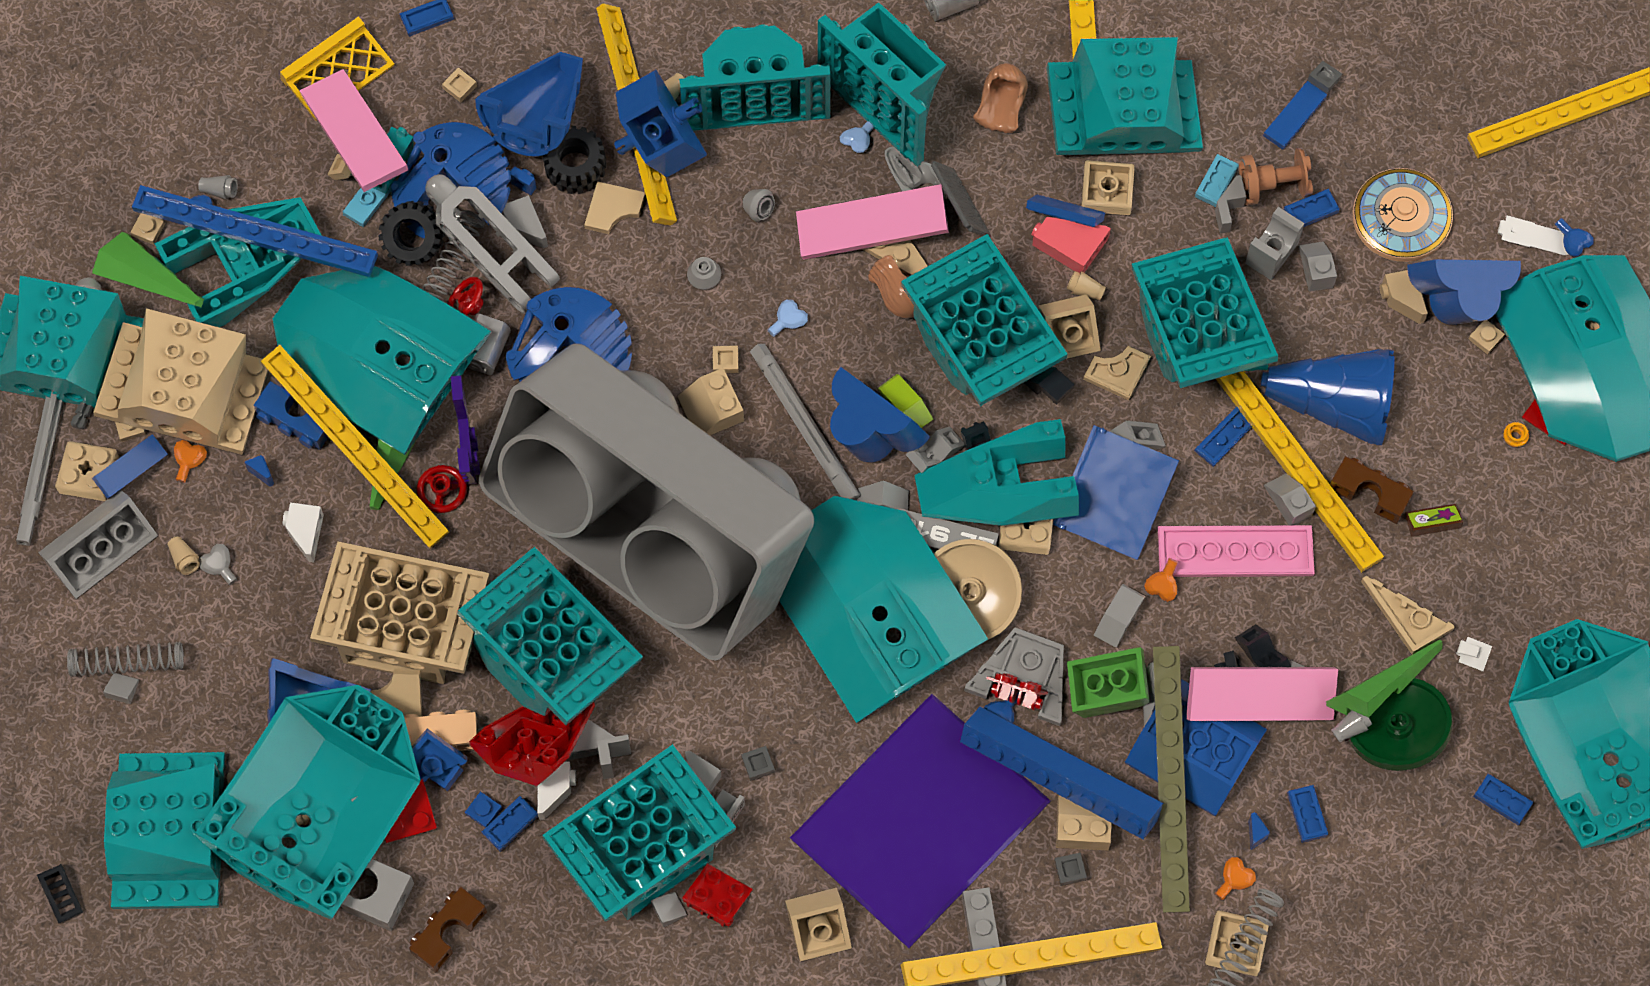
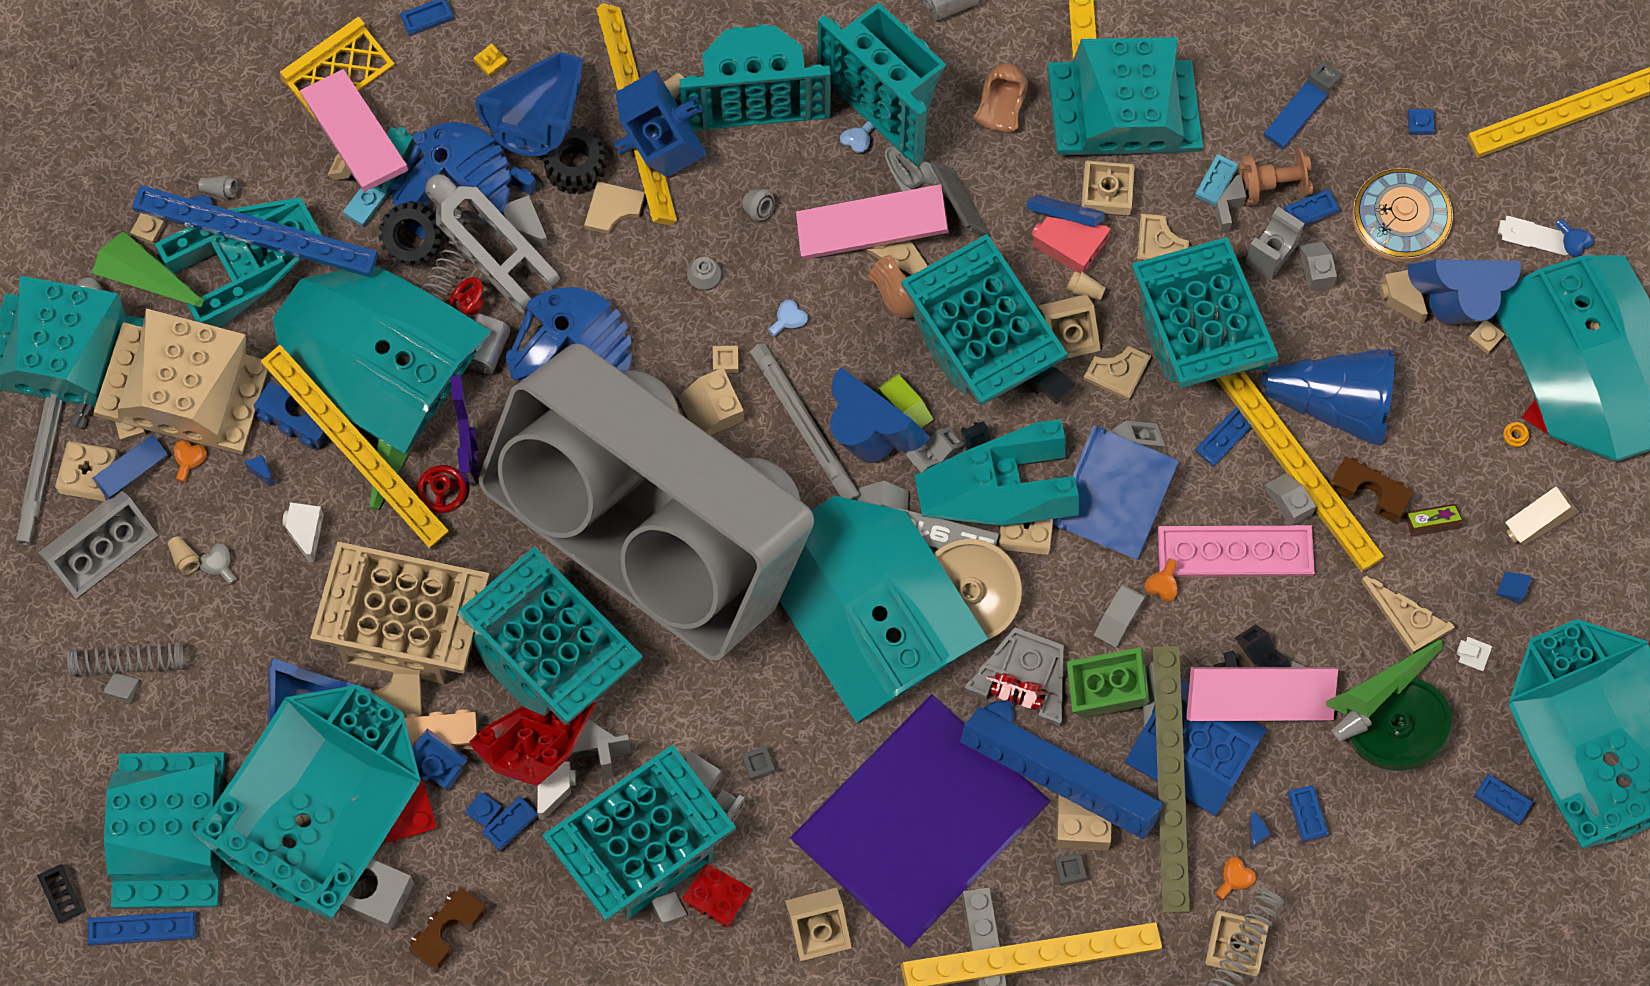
(141, 928): none -> blue tile
(459, 85): tan plate -> none
(490, 60): none -> yellow tile
(1157, 238): none -> tan tile
(1420, 122): none -> blue plate
(1514, 586): none -> blue slope
(1541, 516): none -> slope

